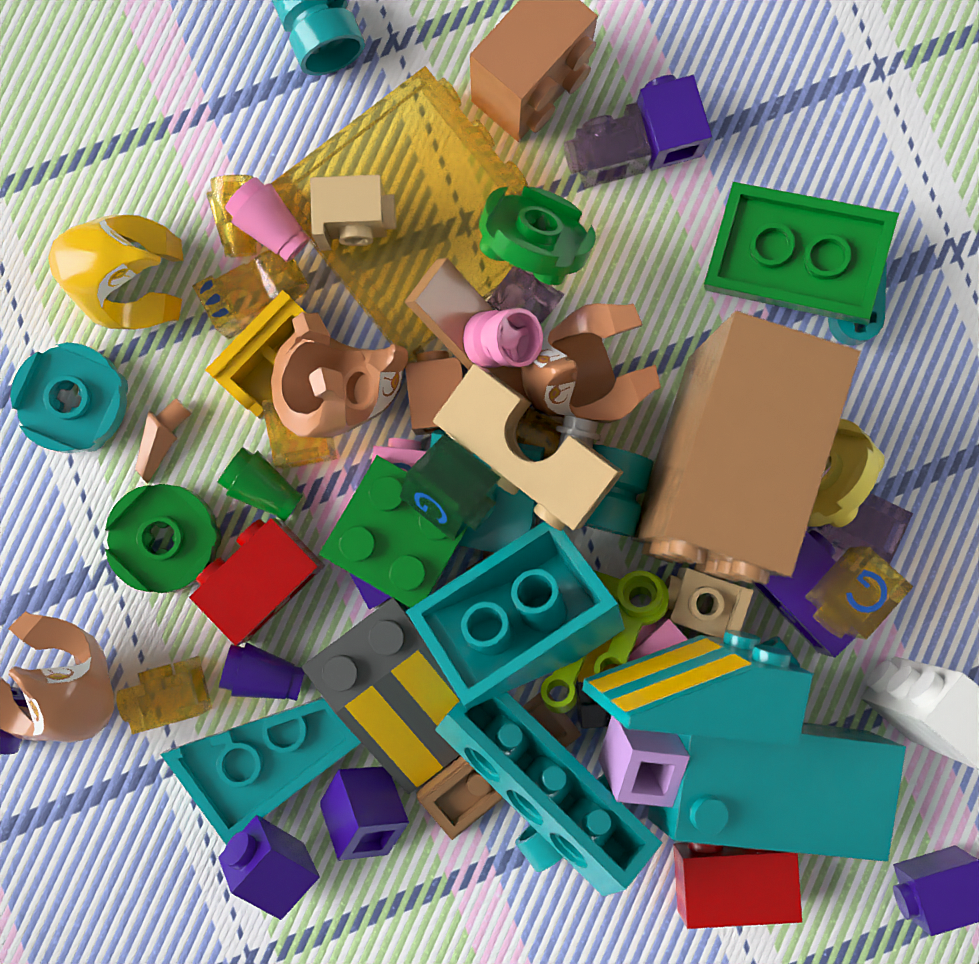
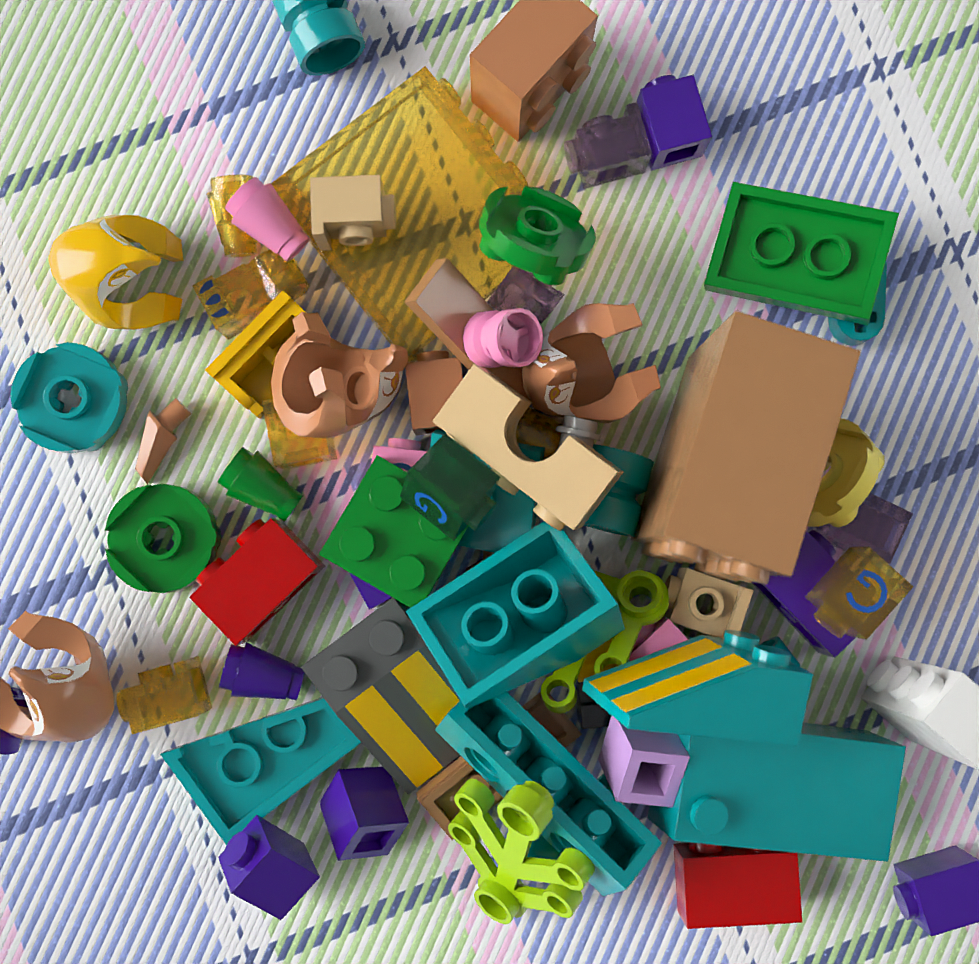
(526, 814): none -> lime plant

